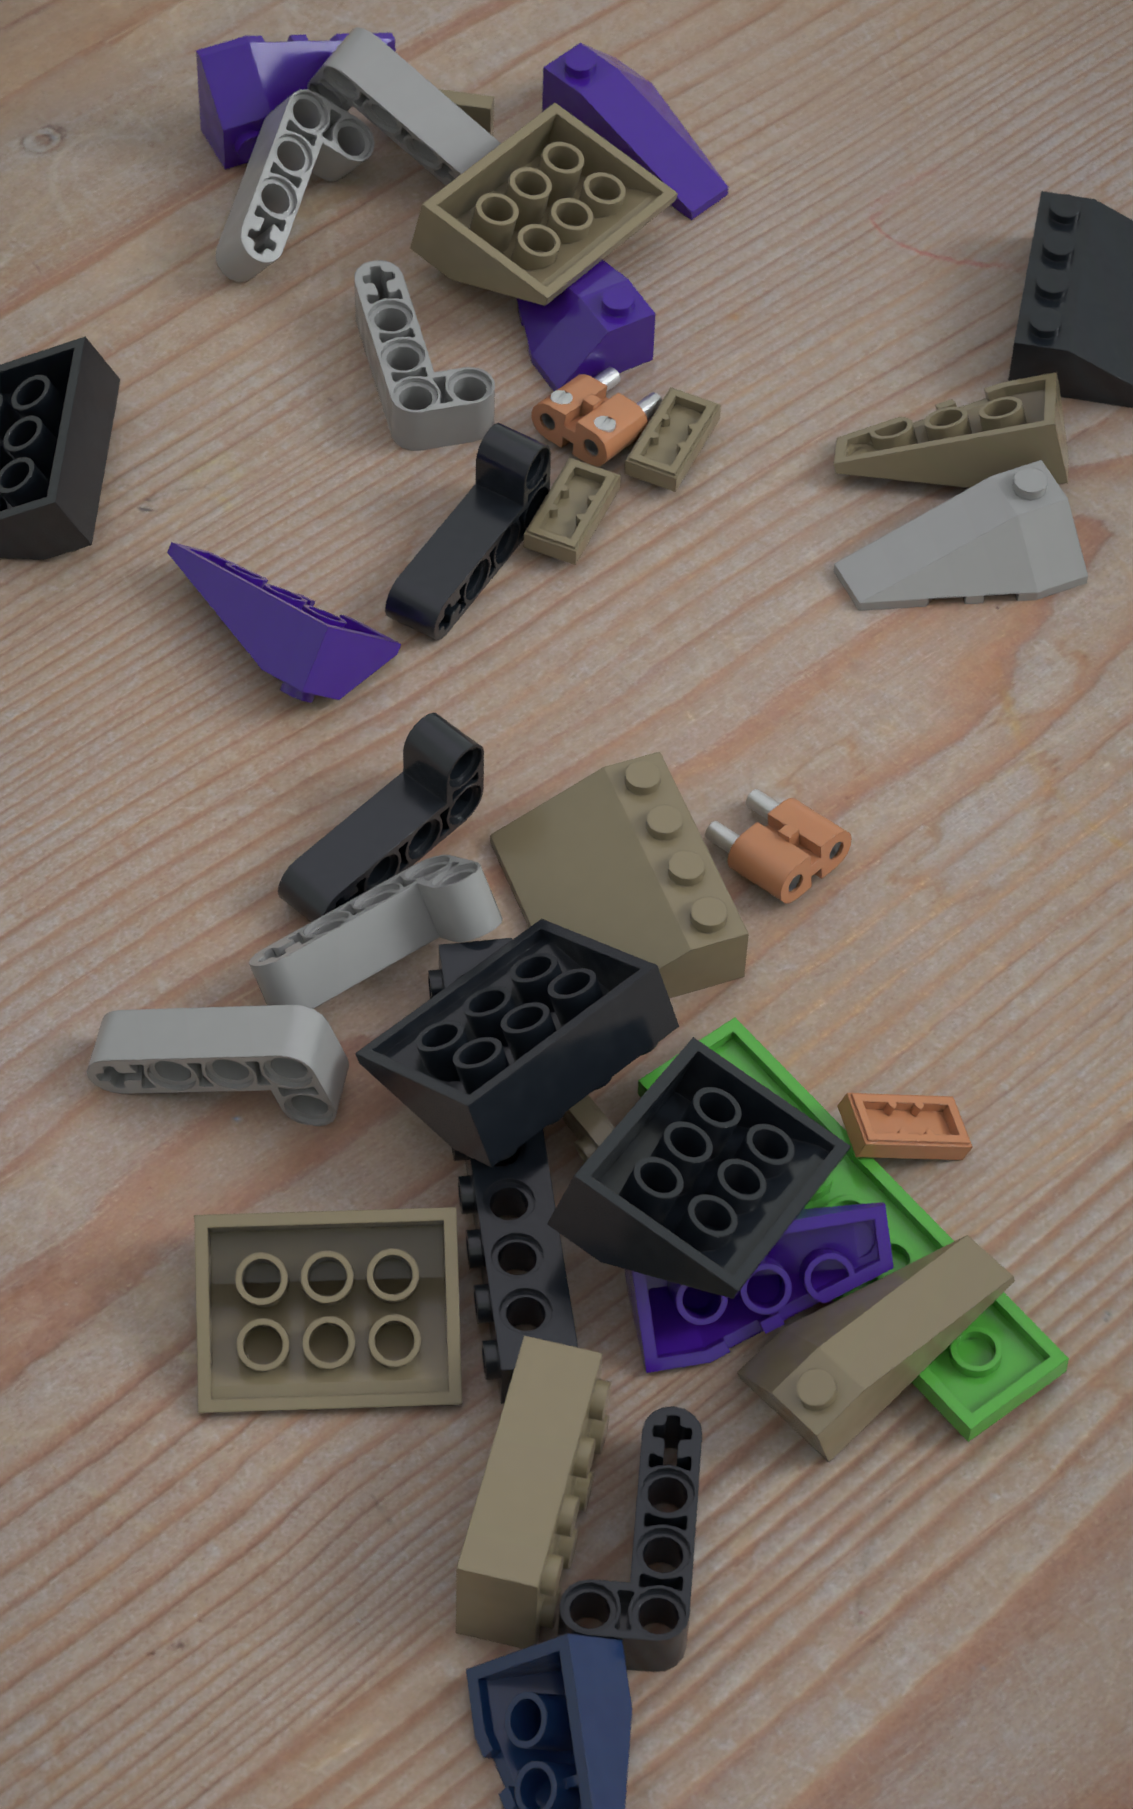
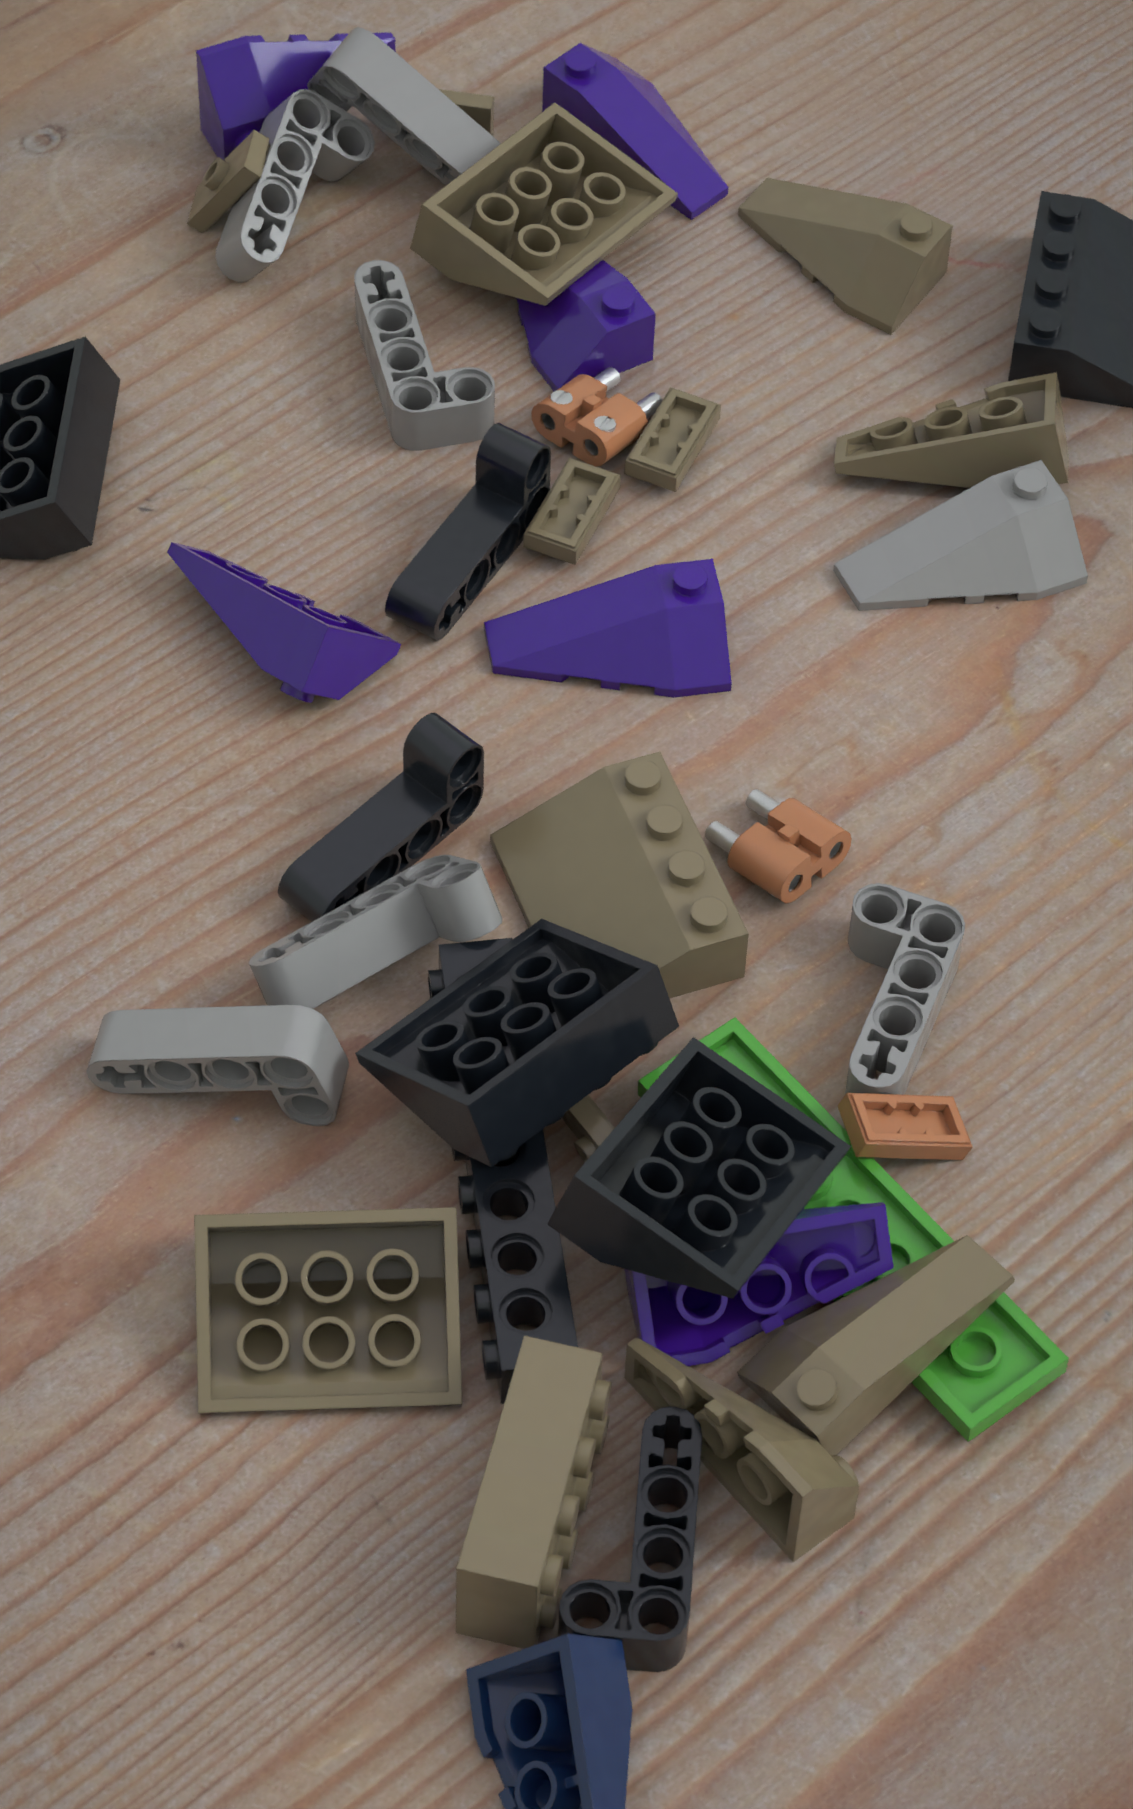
(228, 181): none -> dark tan plate
(639, 629): none -> dark purple wedge
(762, 1461): none -> dark tan wedge
(864, 249): none -> dark tan wedge
(922, 950): none -> light grey beam

